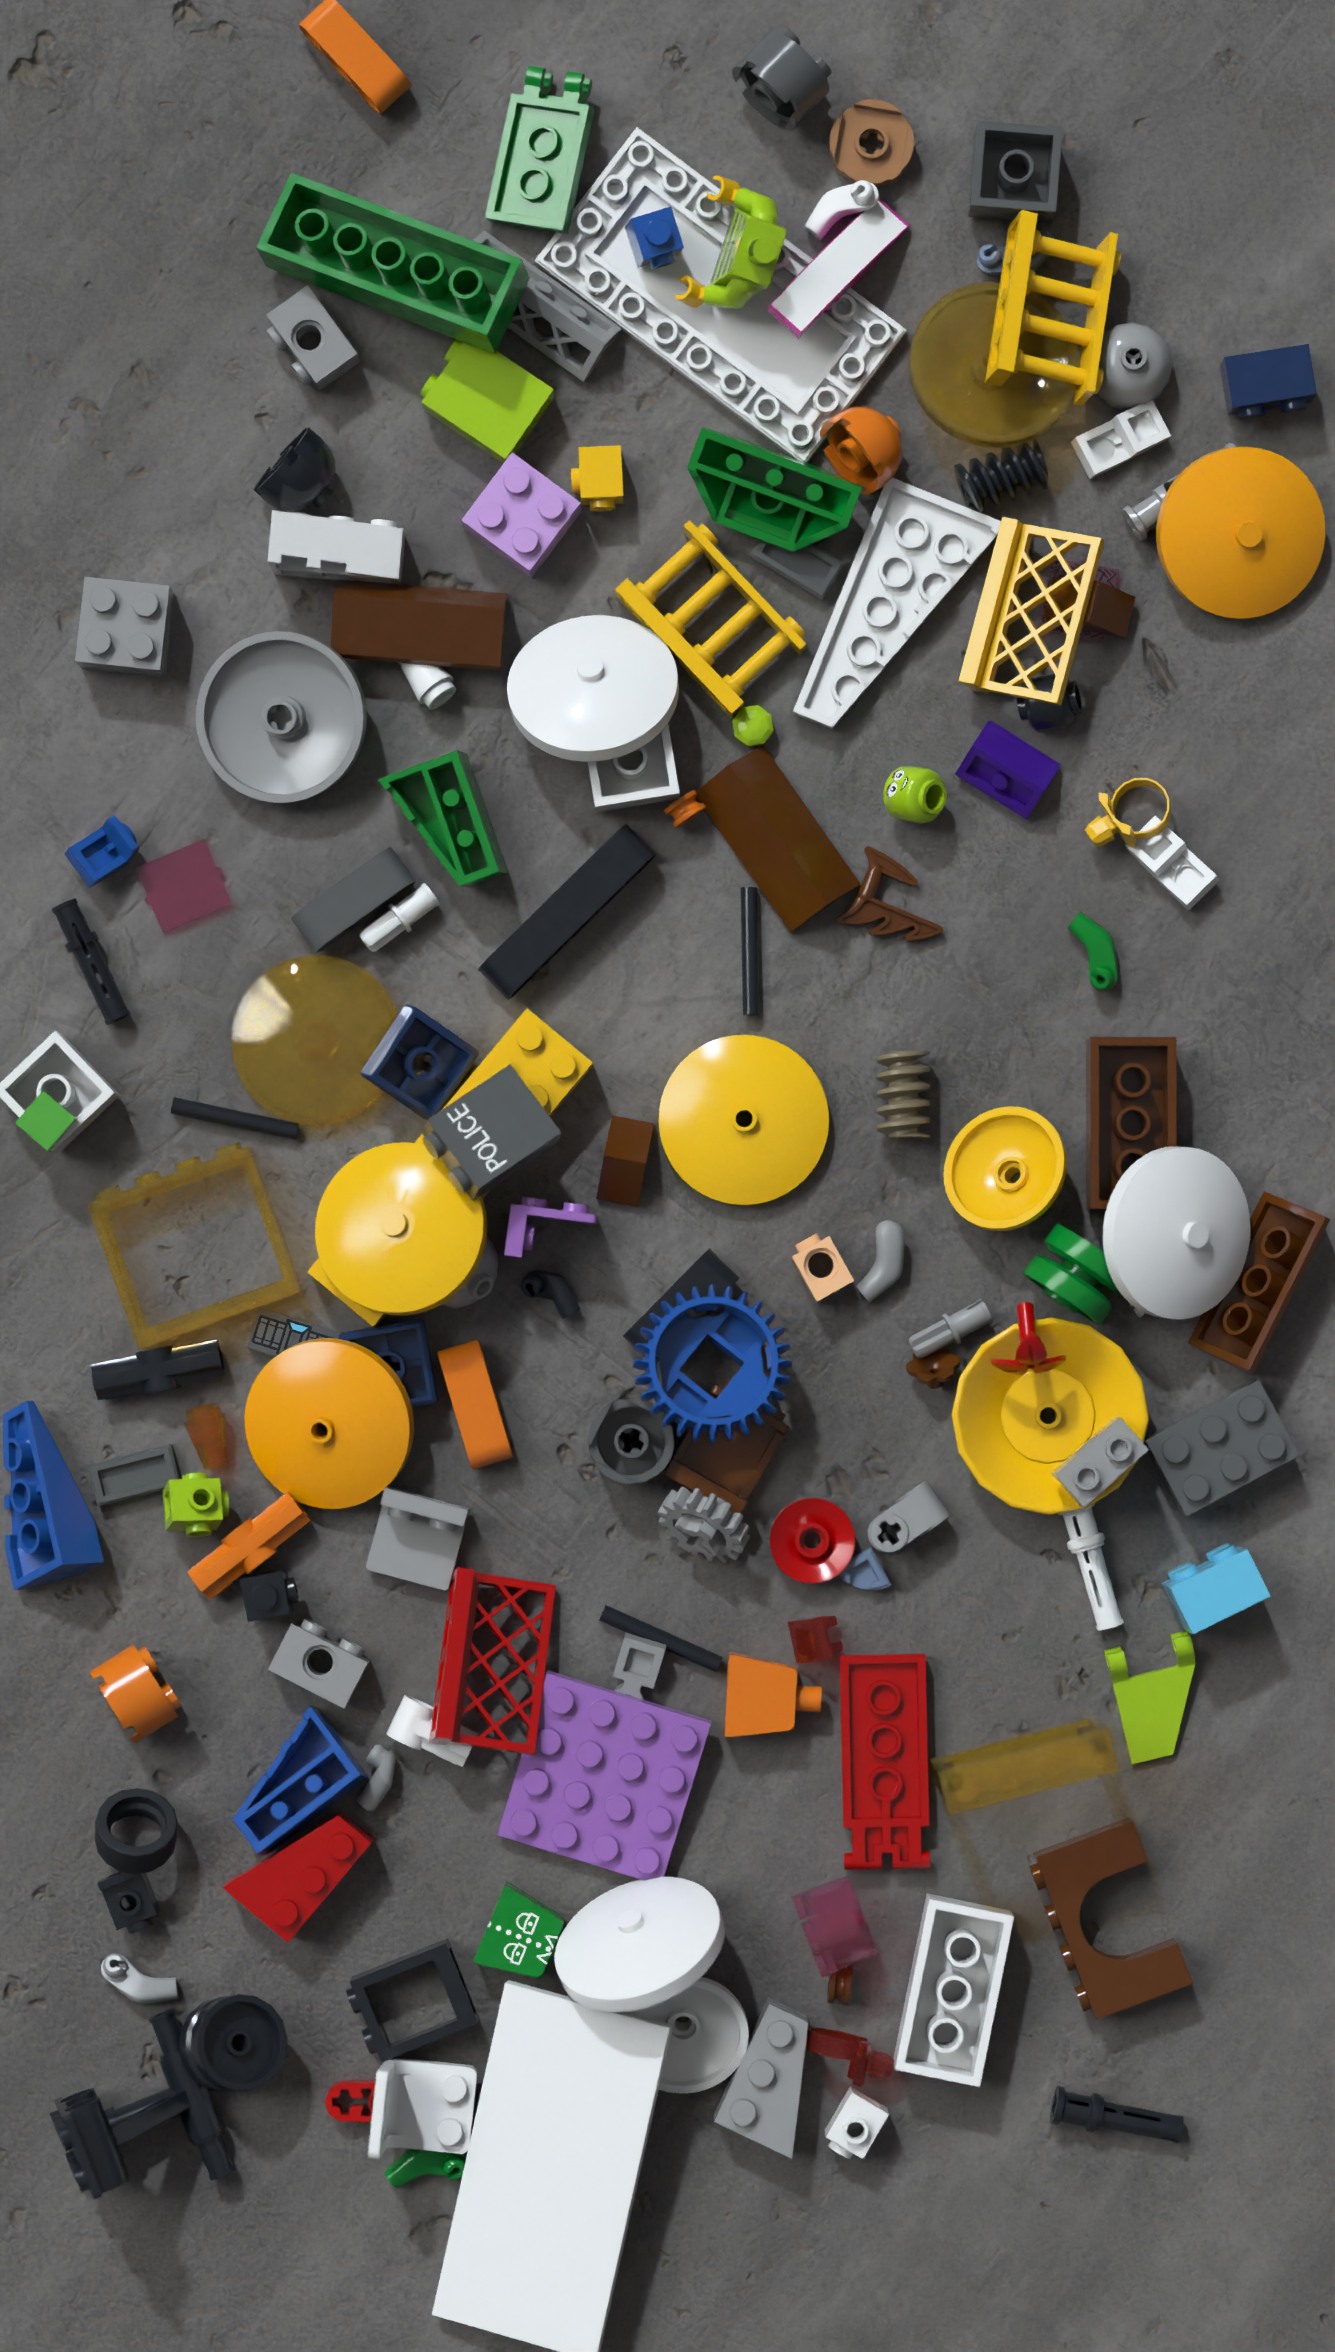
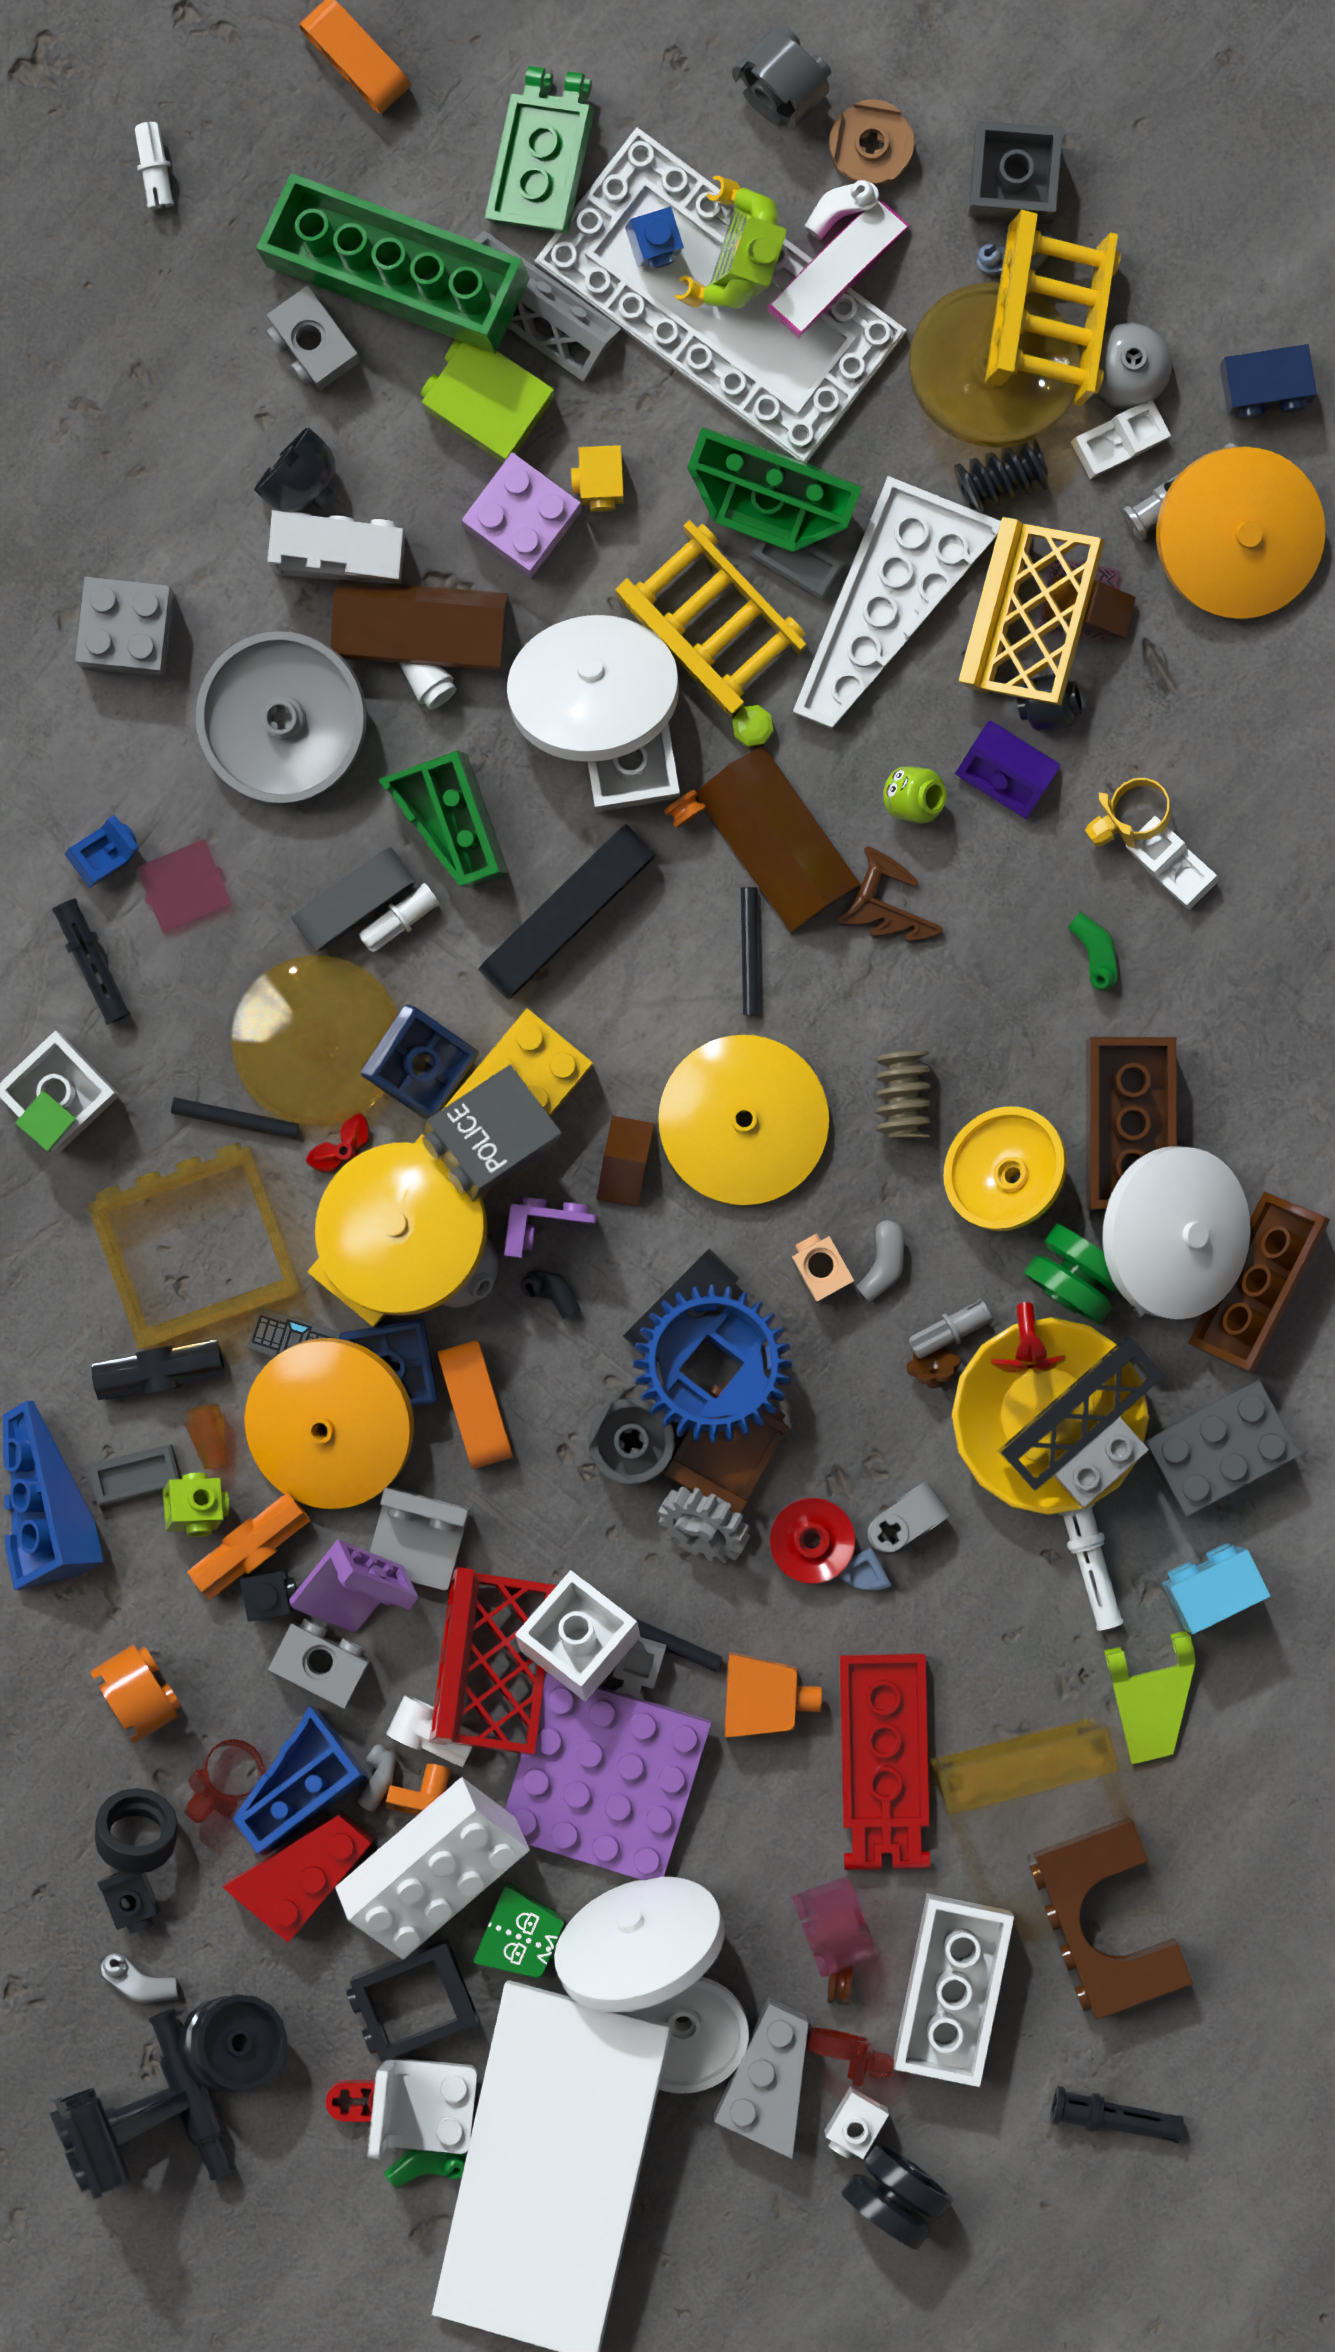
(153, 165): none -> white axle
(209, 1799): none -> clear red piece
(328, 1157): none -> red plant
(351, 1585): none -> medium lavender bracket
(414, 1802): none -> orange tile
(432, 1868): none -> white brick
(578, 1635): none -> white brick
(811, 1639): clear red tile -> none
(863, 446): orange cylinder -> none
(900, 2191): none -> black wheel
(1069, 1400): none -> black fence

